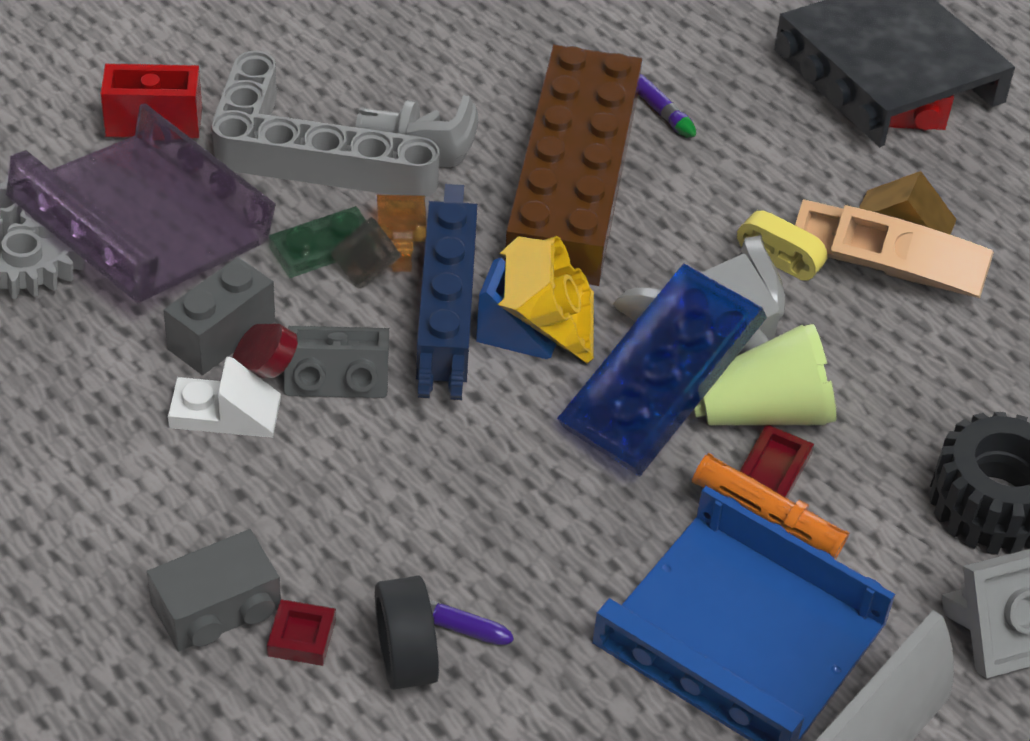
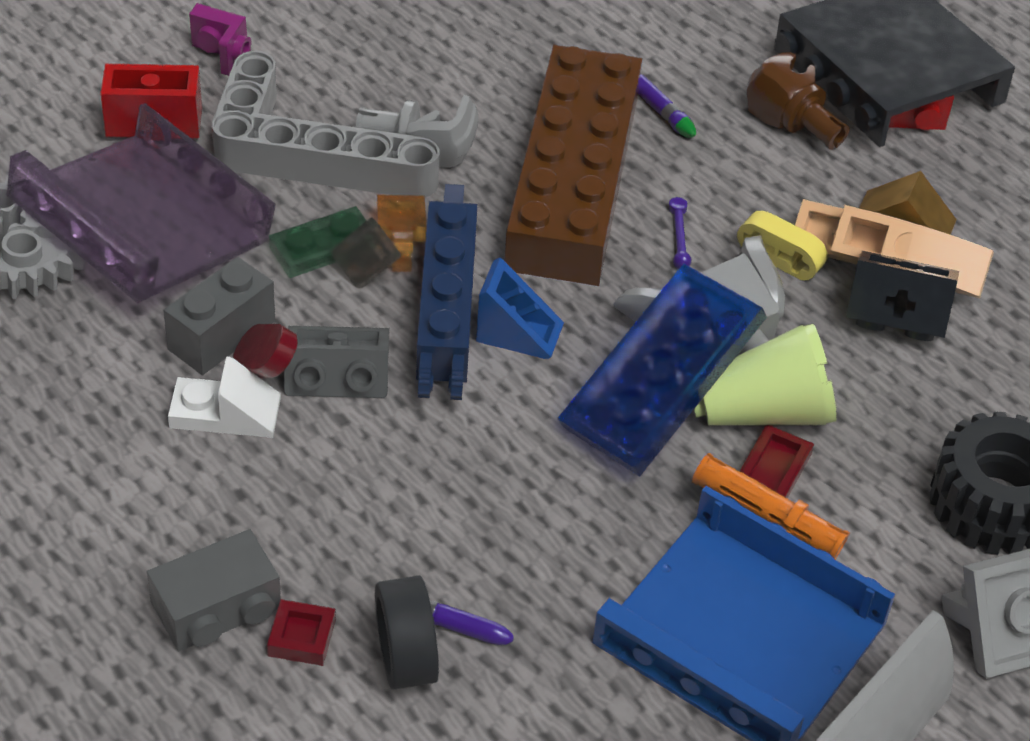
(219, 33): none -> magenta bracket
(550, 294): yellow slope -> none
(678, 207): none -> dark purple hinge
(792, 100): none -> reddish brown piece
(929, 295): none -> black brick

